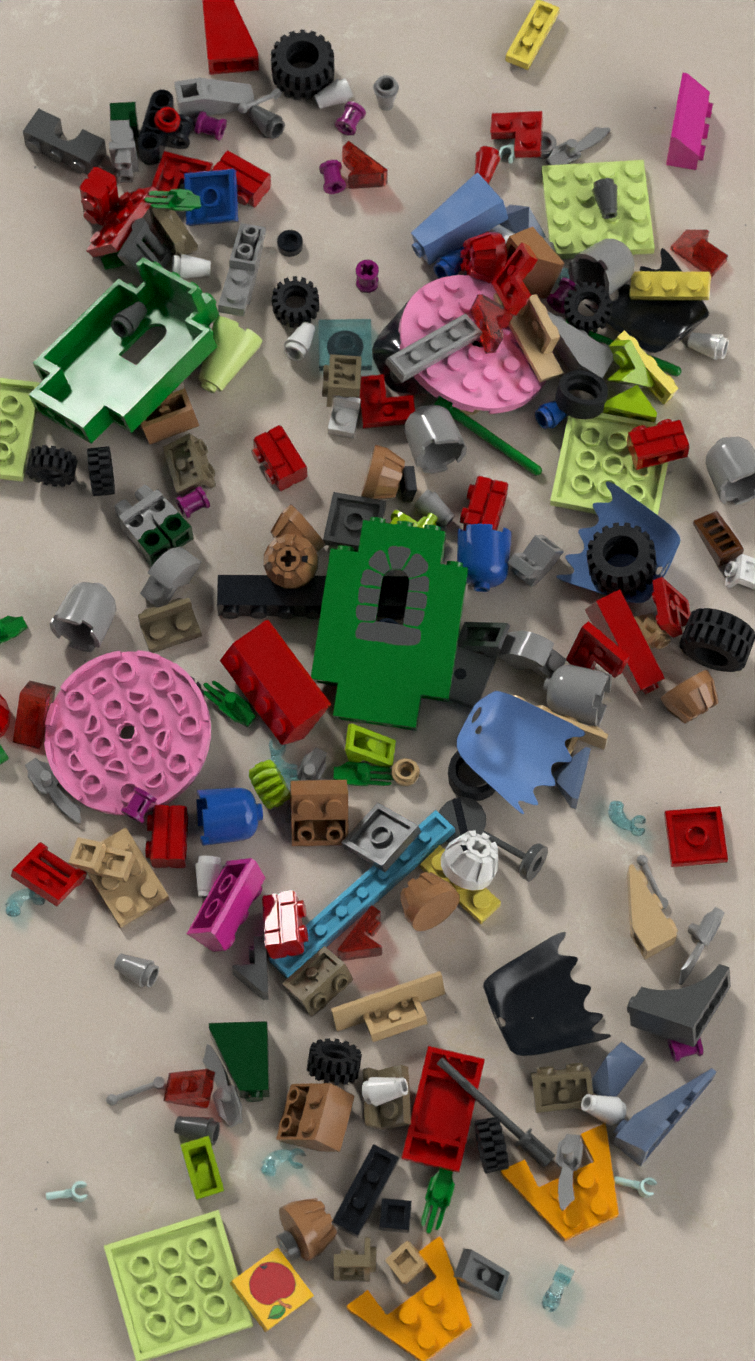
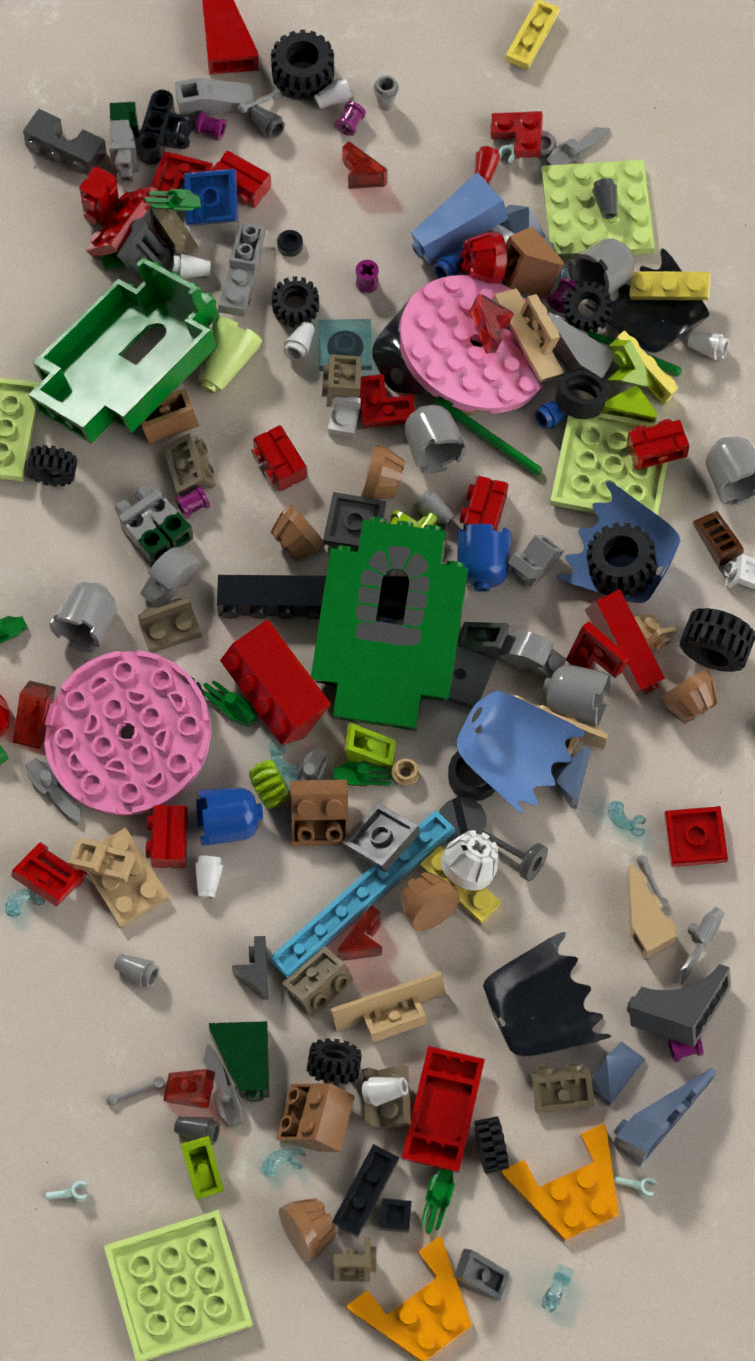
(101, 471): black tyre -> none
(128, 320): dark grey cone -> none
(138, 805): magenta bush -> none
(167, 113): red plate -> none
(227, 904): dark pink slope -> none
(271, 1289): tile -> none
(283, 924): brick -> none
(288, 1246): dark grey tile -> none
(290, 561): medium nougat piece -> none
(332, 177): magenta bush -> none
(406, 1262): tan plate -> none
(408, 484): black tile -> none
(433, 347): light grey tile -> none
(510, 279): red plate -> none
(526, 1141): dark grey piece -> none
(568, 1160): light grey piece -> none
(605, 1108): white cone -> none
(671, 607): red plate -> none
(689, 124): dark pink slope -> none
(696, 249): clear red slope -> none

